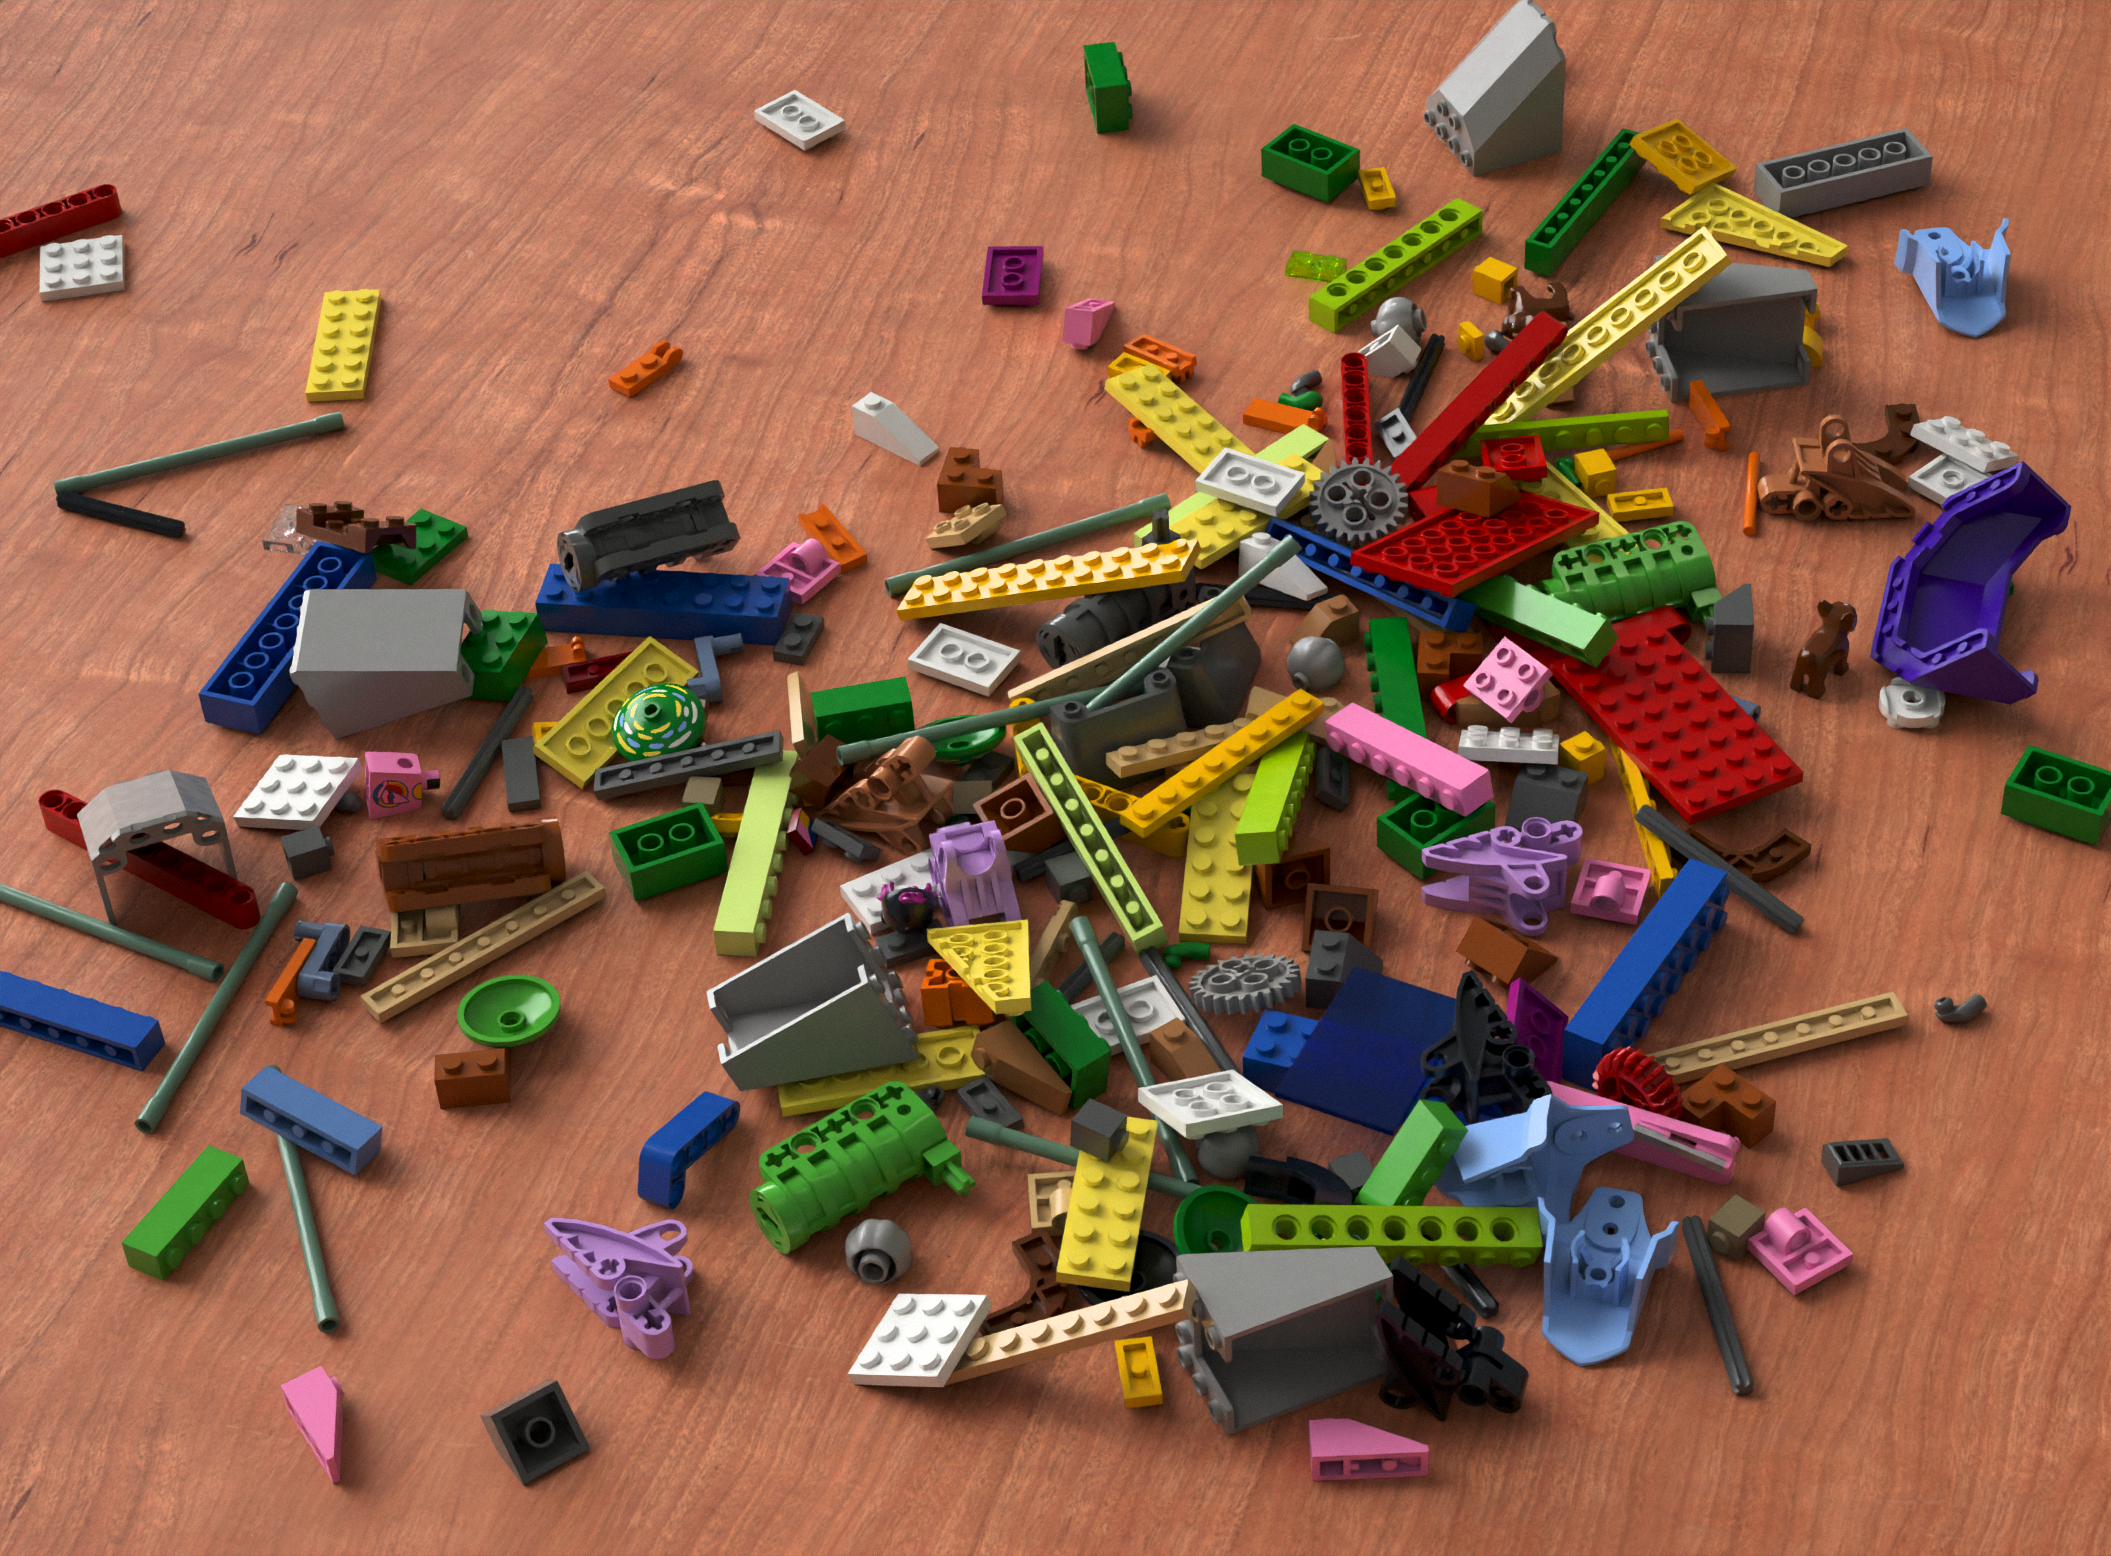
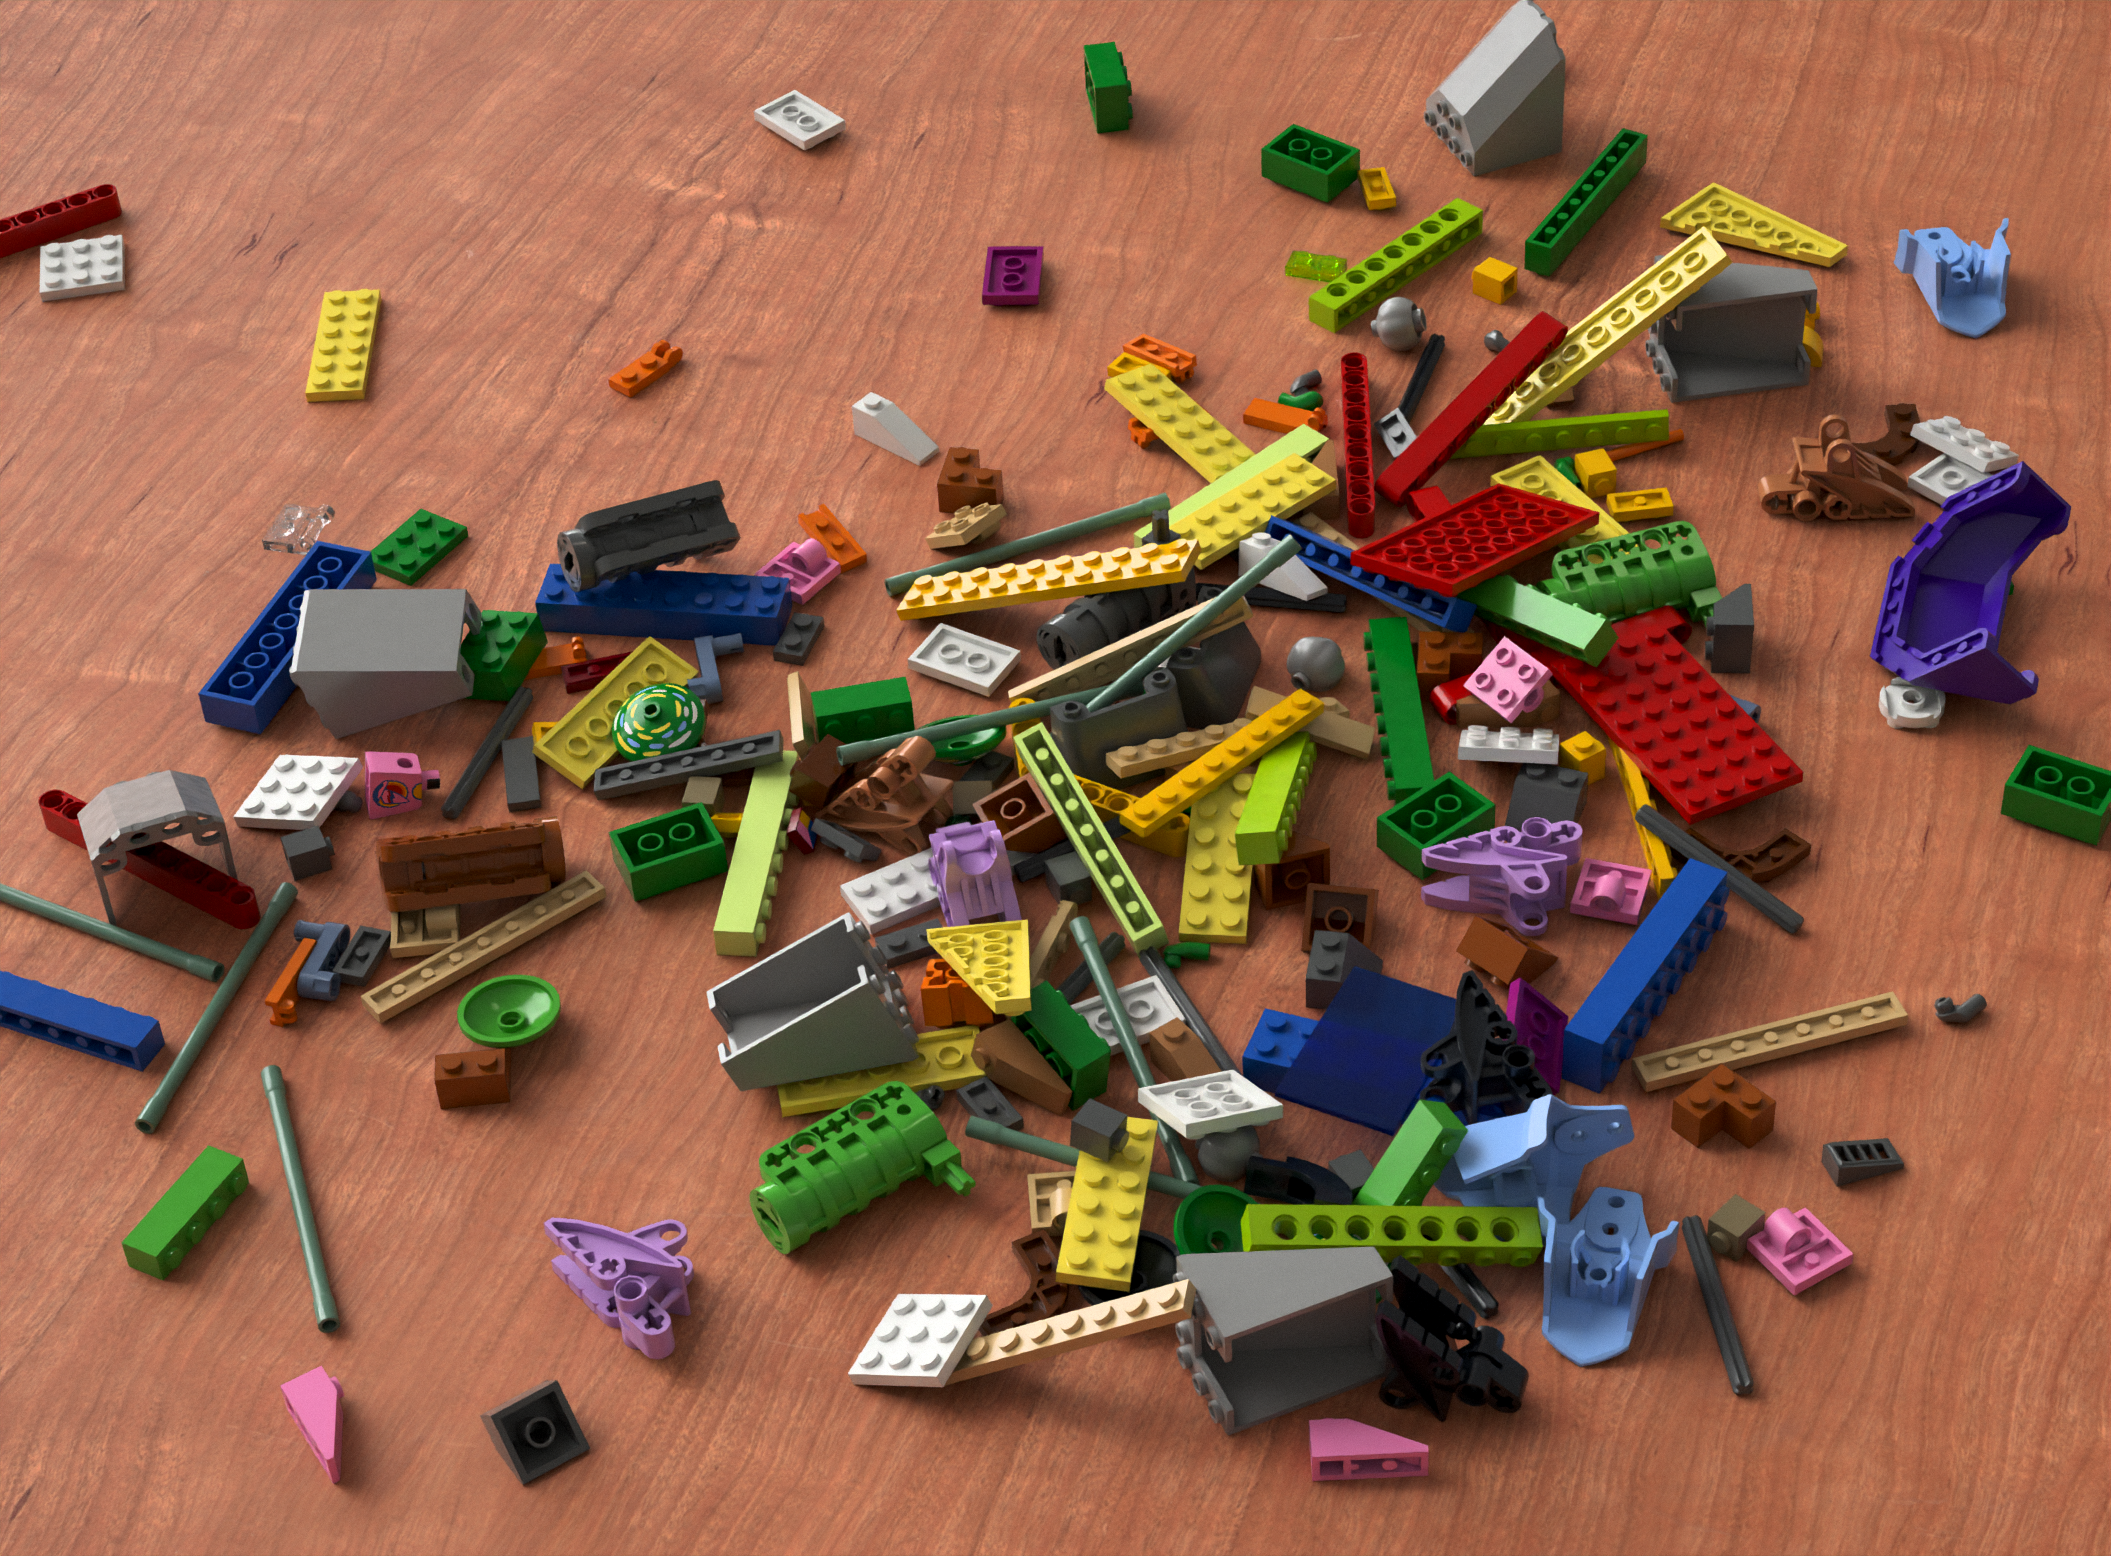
(121, 514): black axle -> none
(311, 1120): medium blue brick -> none
(318, 425): sand green piece -> none
(348, 527): reddish brown piece -> none
(681, 1144): blue beam -> none
(872, 1248): light grey plant -> none
(907, 908): black hair -> none
(1086, 322): bright pink slope -> none
(1138, 1372): yellow plate -> none
(1245, 983): light grey gear -> none
(1250, 481): white plate -> none
(1330, 619): medium nougat slope -> none
(1332, 779): dark grey plate -> none
(1335, 516): light grey gear -> none
(1391, 353): white slope -> none
(1409, 759): bright pink brick -> none
(1470, 341): yellow plate -> none
(1475, 489): dark orange slope -> none
(1516, 456): red plate -> none
(1528, 307): reddish brown animal -> none
(1638, 1082): red gear -> none
(1652, 1142): bright pink piece -> none
(1682, 156): yellow plate -> none
(1709, 416): orange hinge -> none
(1751, 494): orange bar -> none
(1825, 648): reddish brown animal -> none
(1843, 173): light grey brick -> none

